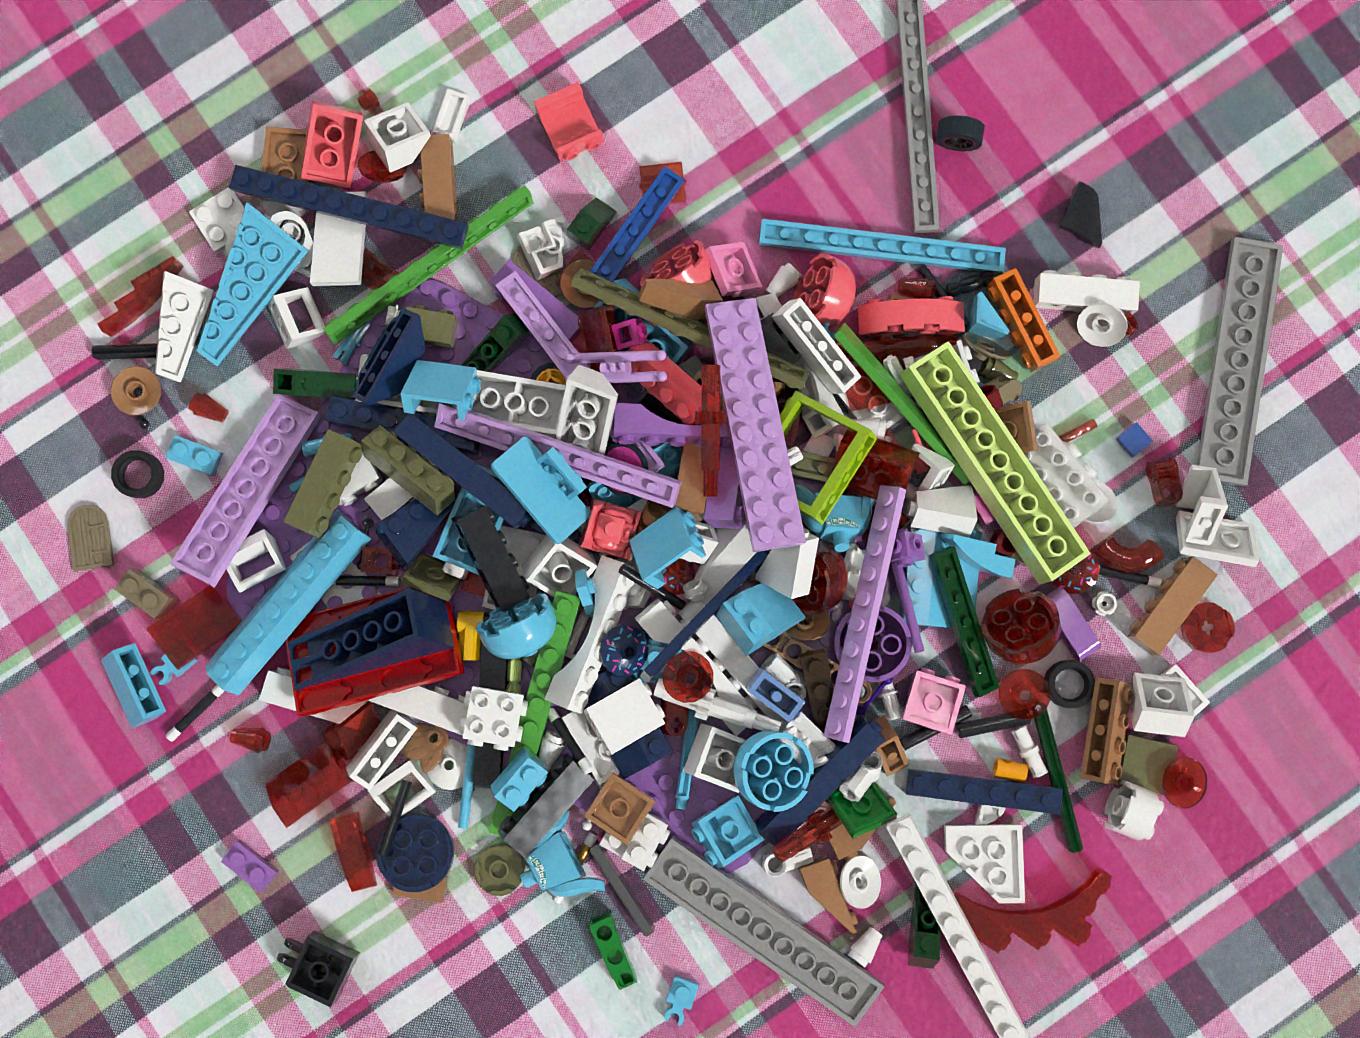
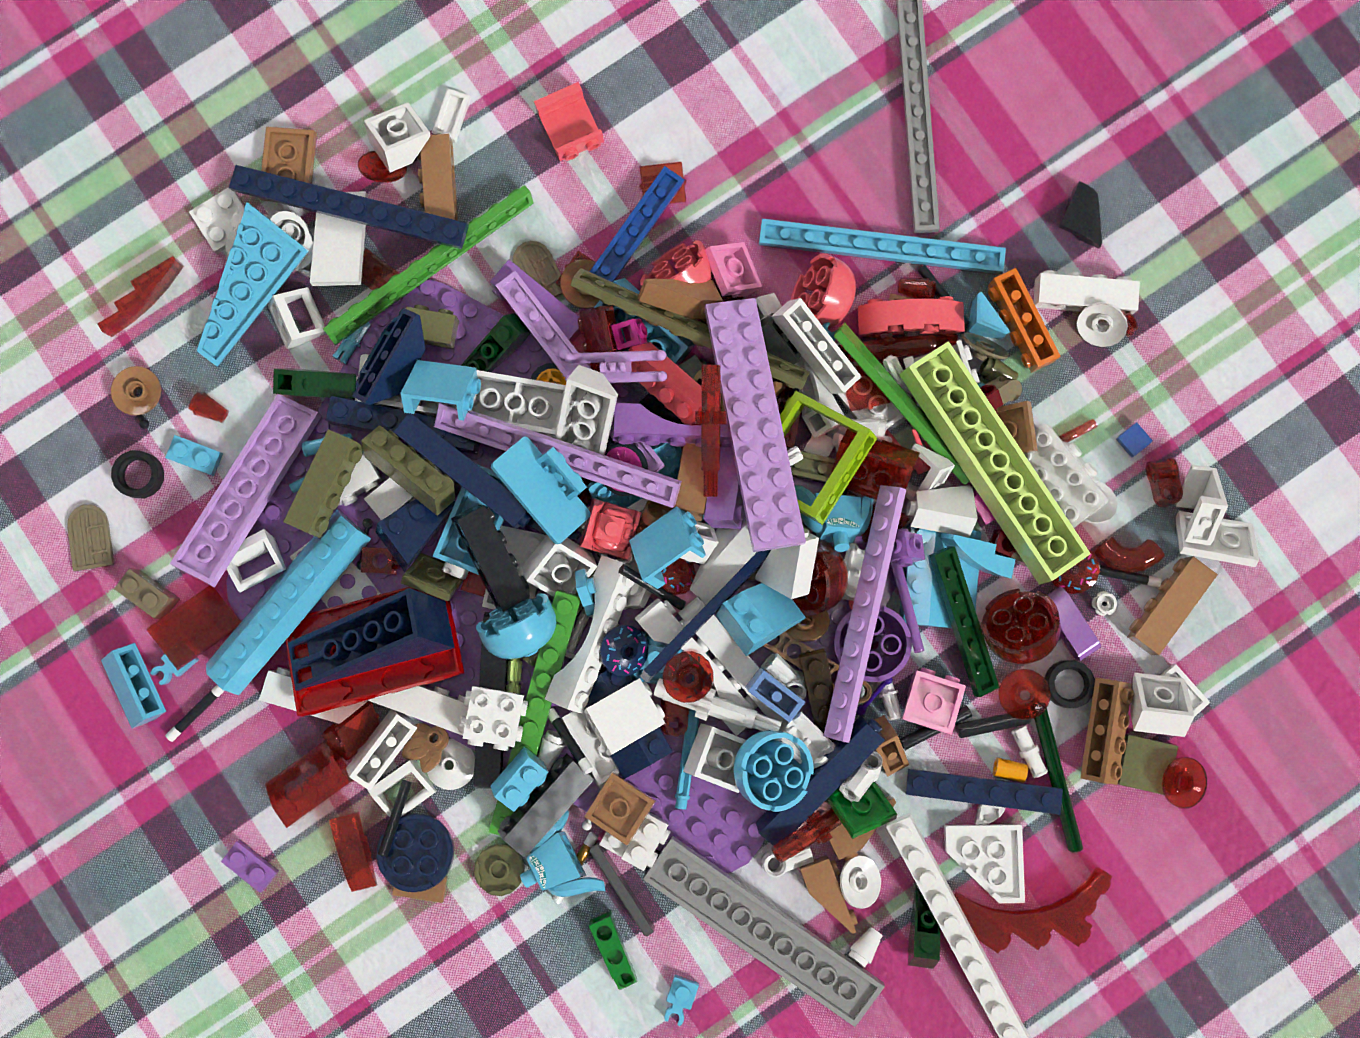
(124, 351): black axle -> none
(179, 323): white wing -> none
(251, 738): clear red cone -> none
(306, 969): black hinge -> none
(331, 144): coral slope -> none
(367, 581): black bar -> none
(368, 100): clear red plate -> none
(392, 313): white plate -> none
(467, 787): medium azure bar -> none
(469, 639): yellow piece -> none
(544, 247): white slope -> none
(590, 223): dark green slope -> none
(695, 590): white plate -> none
(726, 832): medium azure plate -> none
(784, 280): white cone -> none
(960, 133): black wheel -> none
(969, 284): black axle -> none
(1133, 811): white brick -> none
(1219, 636): clear red plate -> none
(1239, 359): light grey plate -> none

